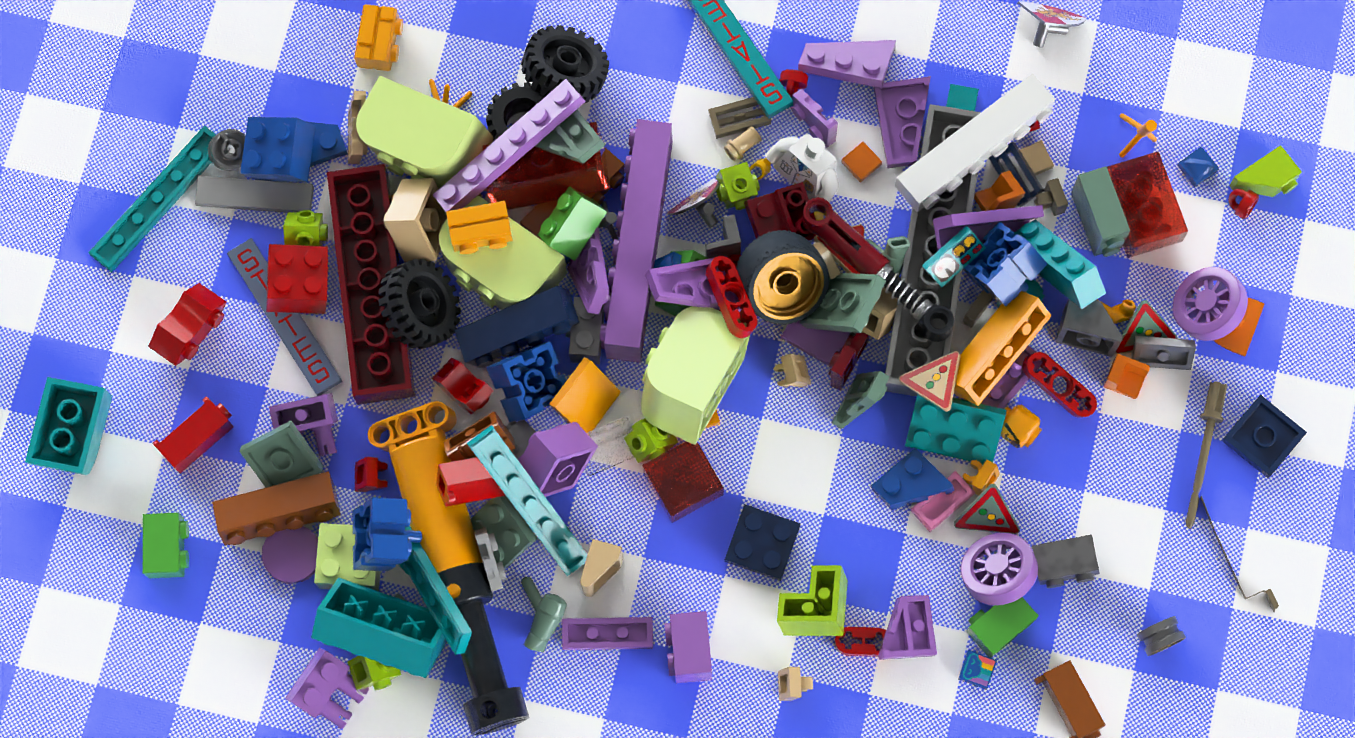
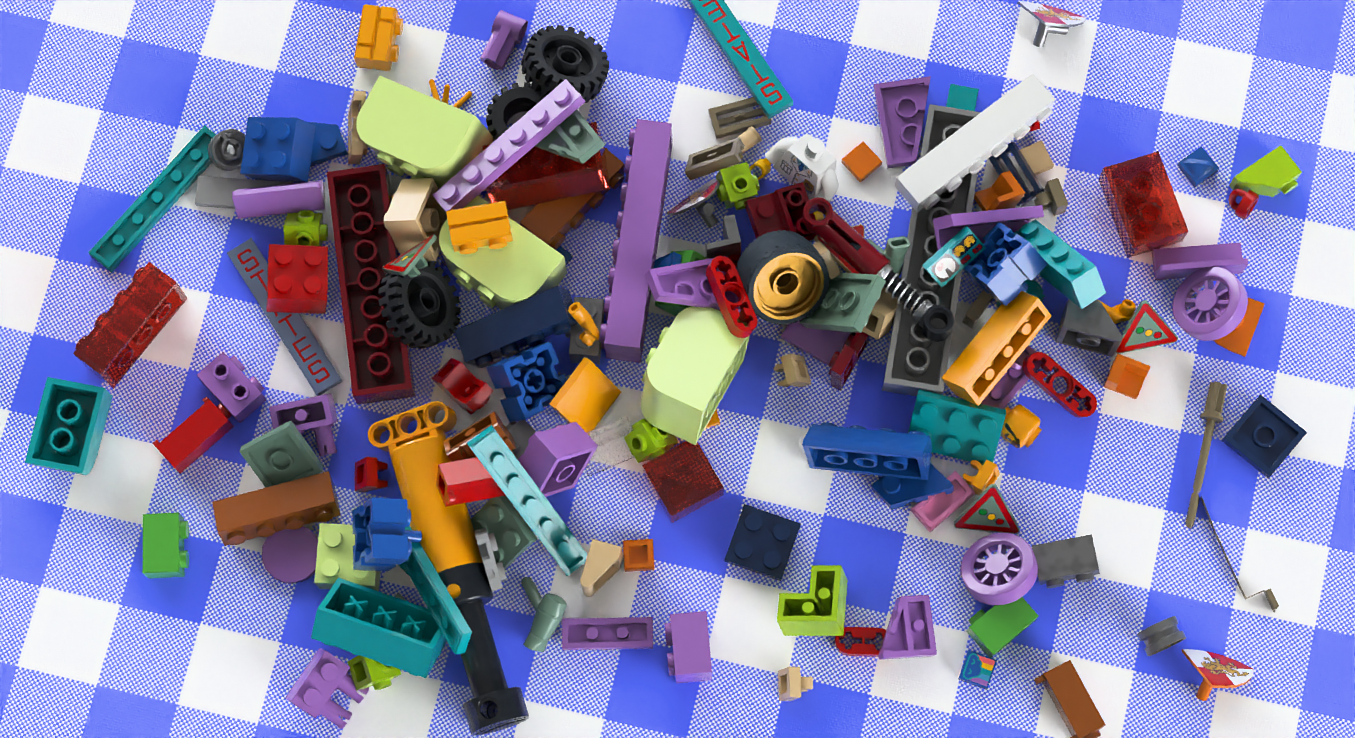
(130, 324): none -> clear red brick
(187, 324): red brick -> none
(232, 387): none -> medium lavender brick
(279, 199): none -> medium lavender panel
(406, 262): none -> sand green piece
(506, 33): none -> medium lavender piece
(571, 223): bright green brick -> none
(586, 321): none -> light orange arm
(590, 275): medium lavender wing -> none
(608, 220): dark grey plant -> none
(638, 555): none -> orange tile
(714, 158): none -> dark tan tile
(793, 80): red tile -> none
(810, 111): medium lavender wing -> none
(849, 61): wing -> none
(862, 394): sand green wing -> none
(868, 451): none -> blue slope
(935, 380): piece -> none
(1100, 212): sand green brick -> none
(1142, 131): light orange plant -> none
(1164, 352): flat silver plate -> none
(1183, 261): none -> medium lavender panel
(1217, 671): none -> shield

